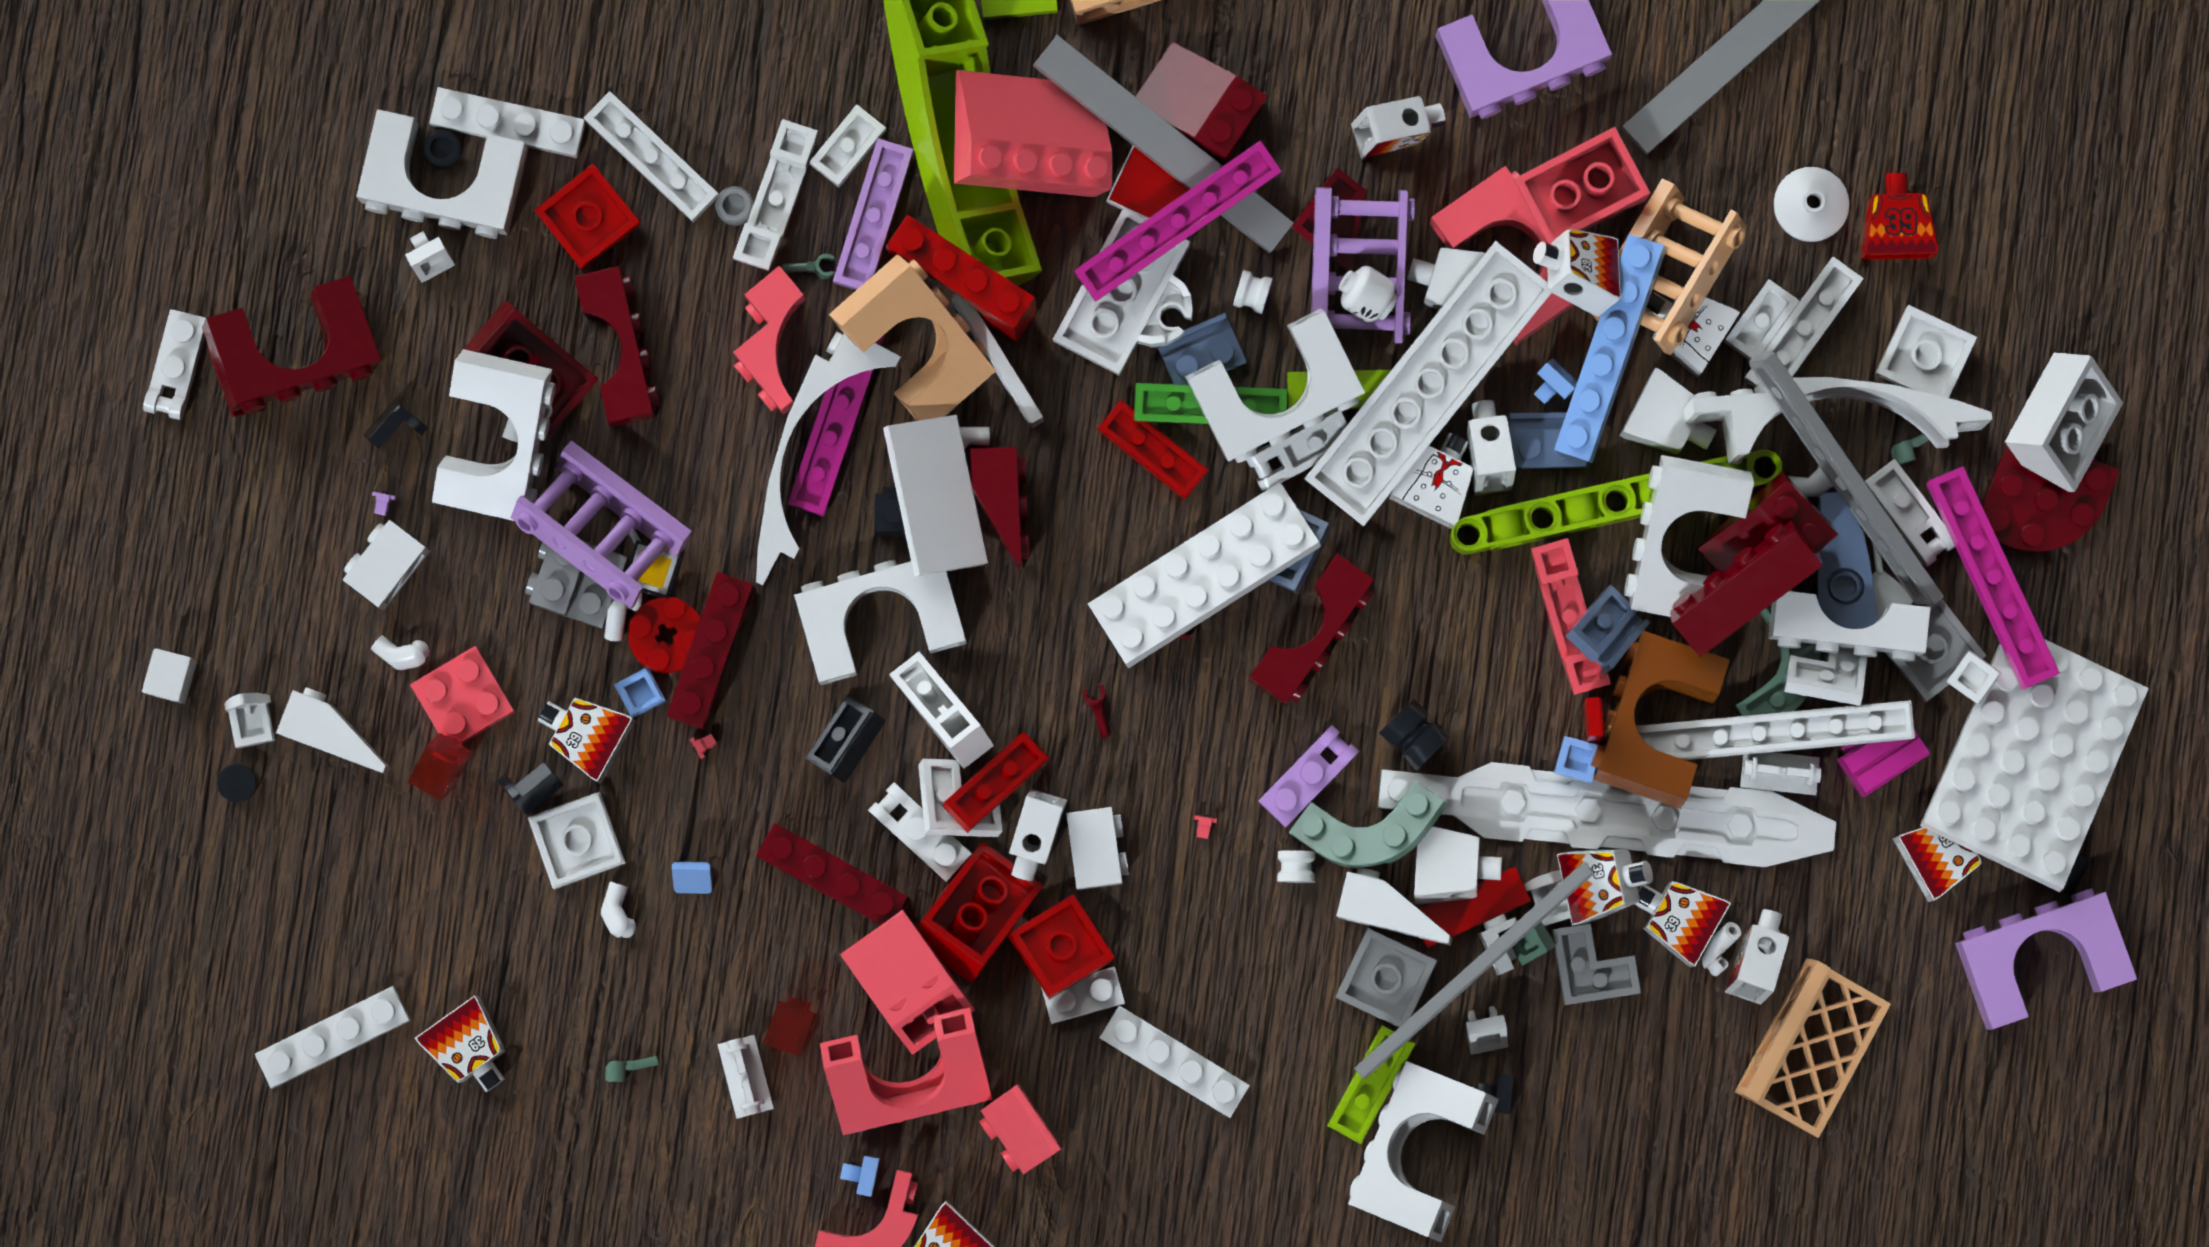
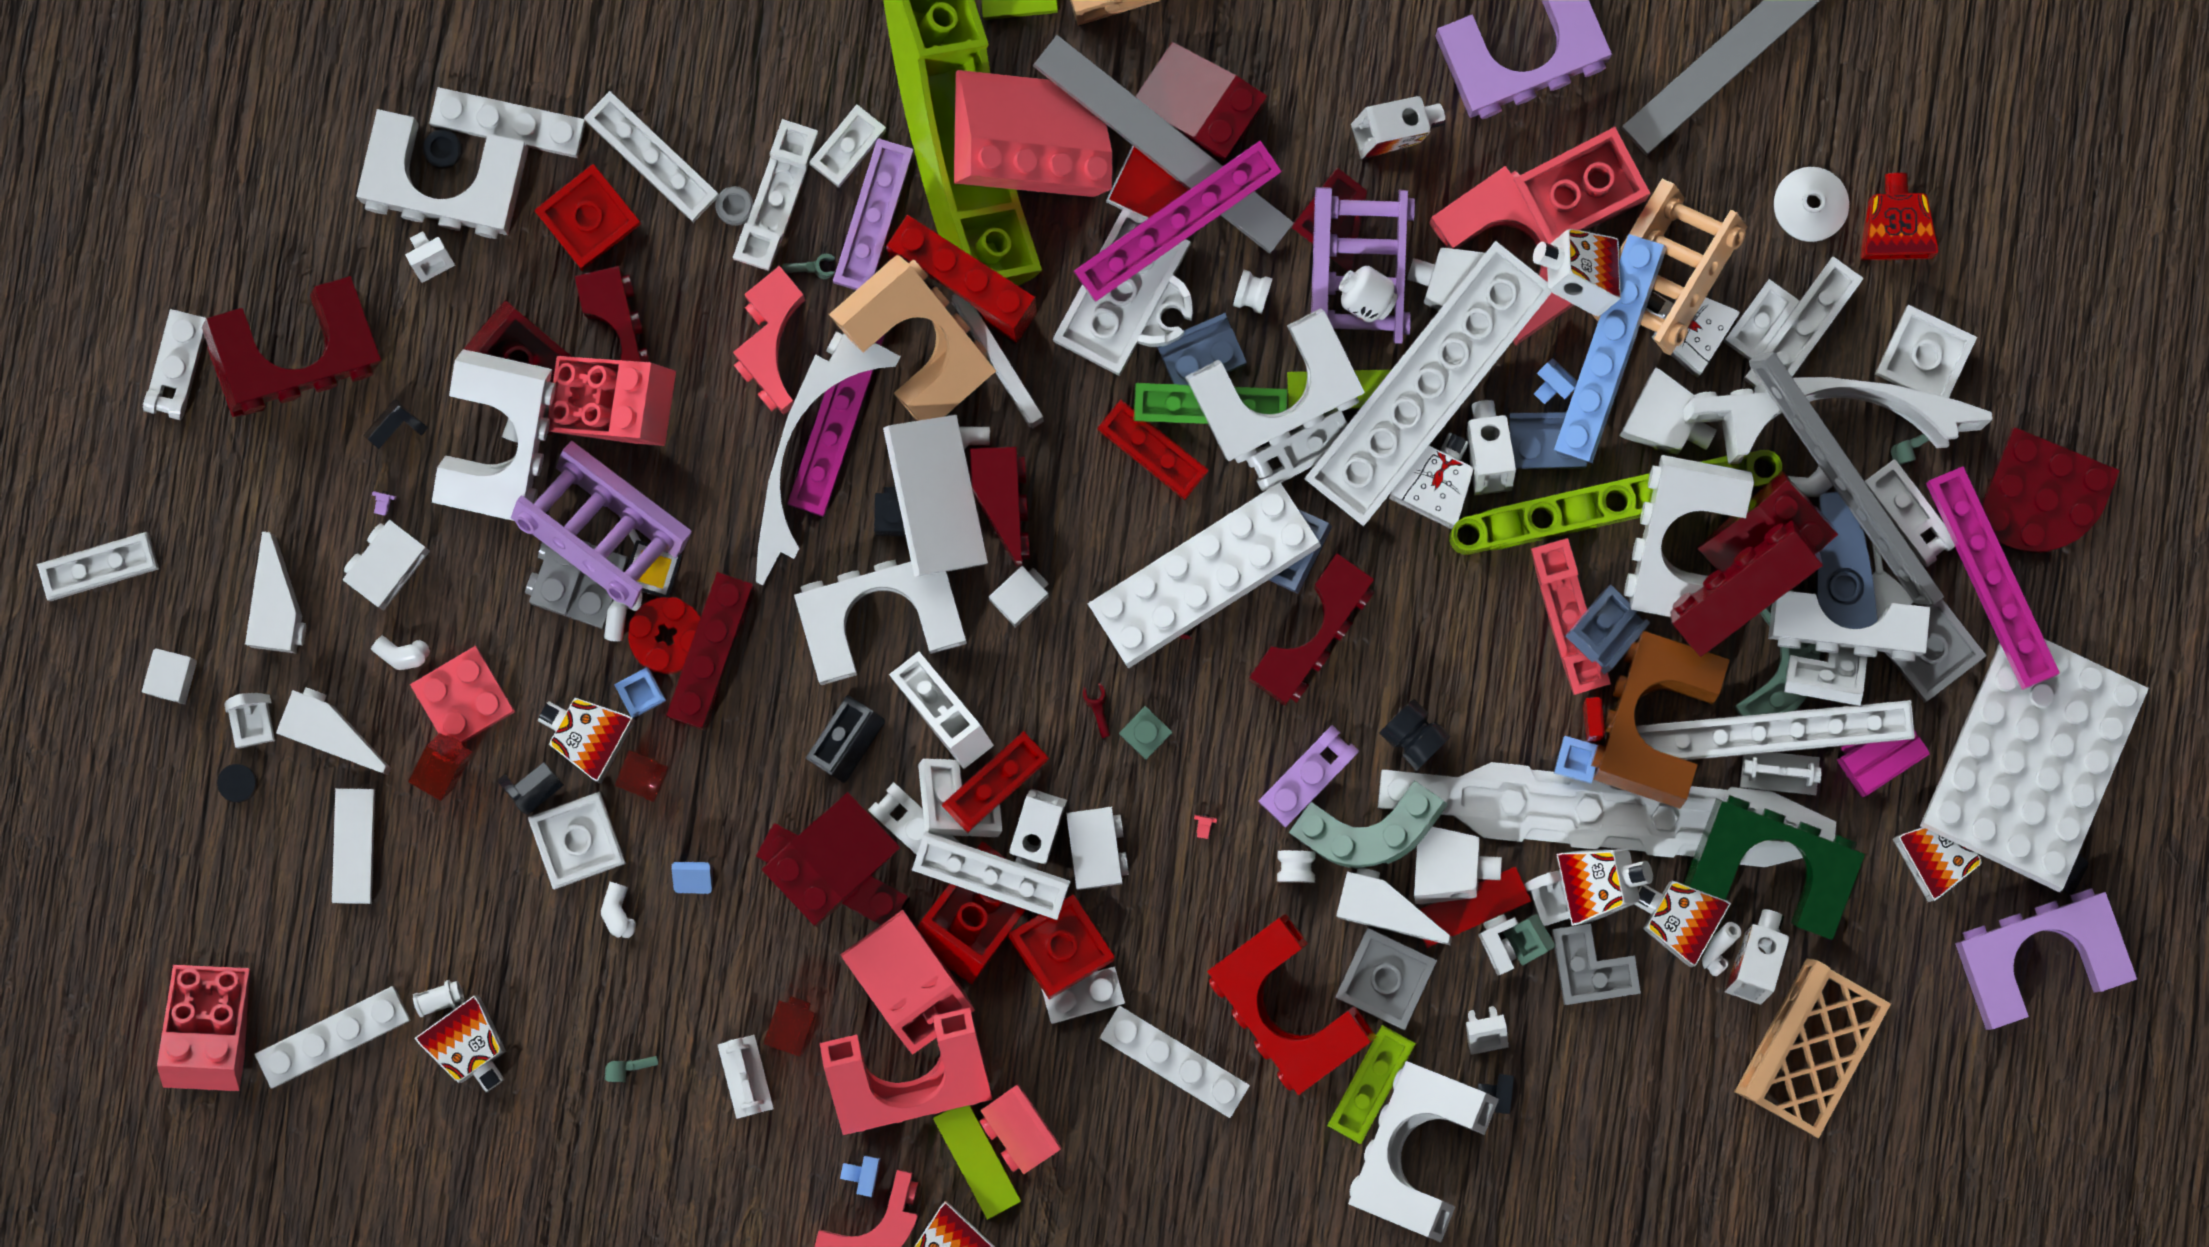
(98, 566): none -> white tile
(204, 1028): none -> coral slope
(274, 607): none -> white slope
(353, 846): none -> white tile
(439, 998): none -> white pin
(612, 400): none -> coral slope
(641, 776): none -> clear red brick
(703, 744): coral piece -> none
(830, 859): none -> dark red slope
(977, 1160): none -> lime tile
(991, 875): none -> white plate
(1020, 595): none -> white brick
(1145, 733): none -> sand green plate
(1299, 1058): none -> red arch
(1474, 970): light grey tile -> none
(1828, 863): none -> dark green arch
(1974, 677): white plate -> none
(2064, 420): white slope -> none

